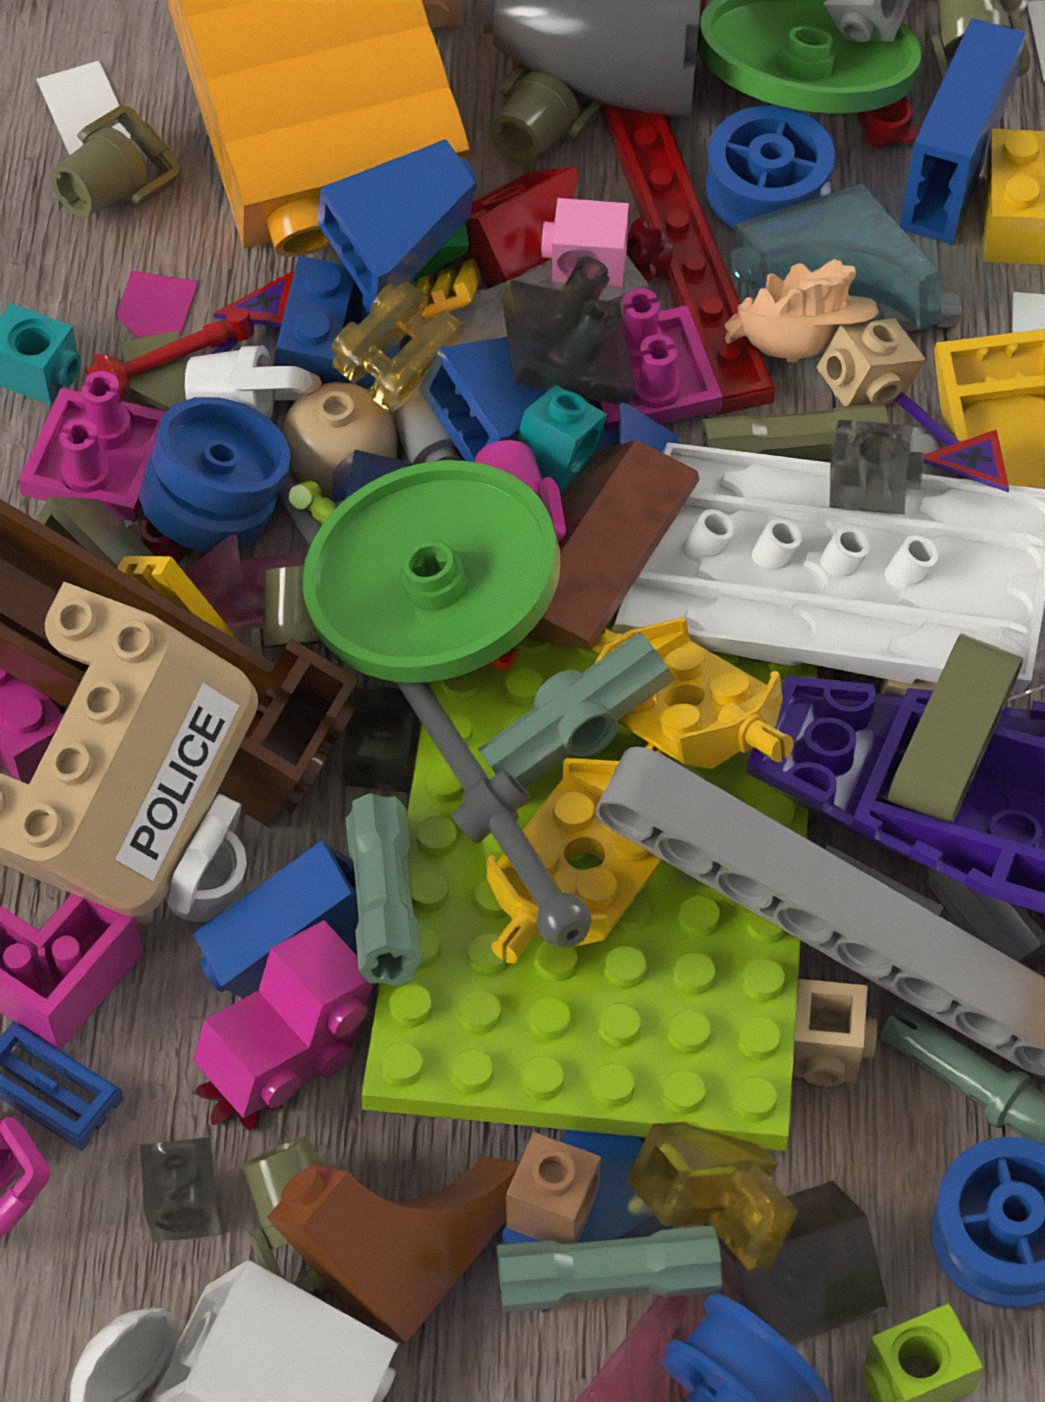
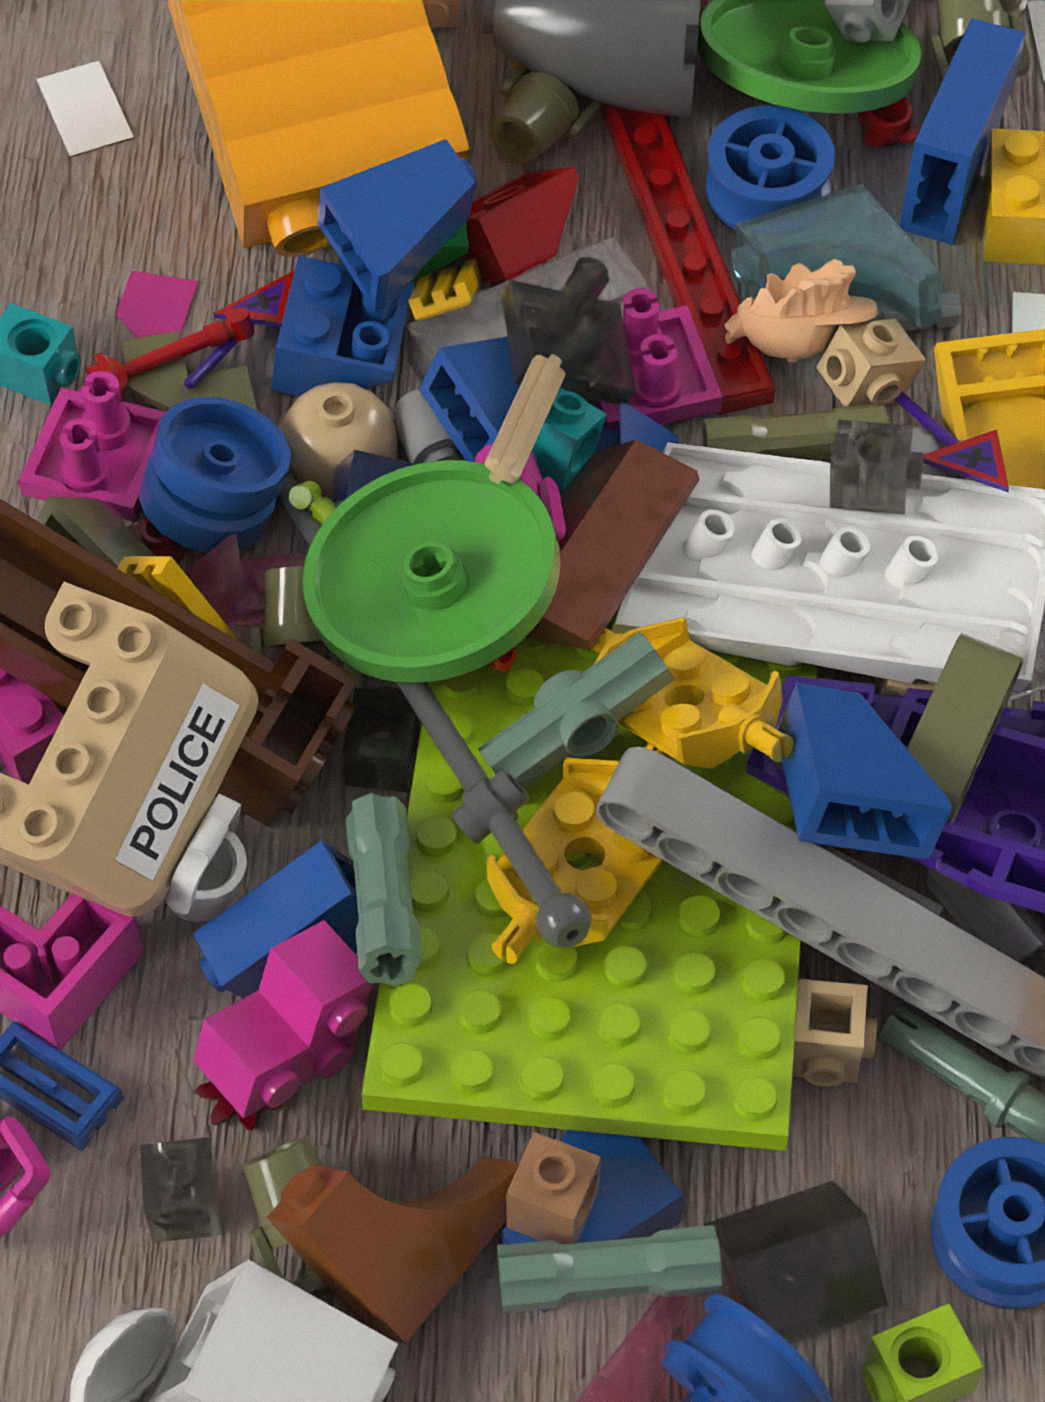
(110, 165): olive piece -> none
(247, 378): white piece -> none
(393, 315): clear yellow brick -> none
(525, 419): none -> tan axle
(587, 230): bright pink brick -> none
(649, 249): dark red plate -> none
(717, 1180): clear yellow brick -> none
(856, 779): none -> blue slope

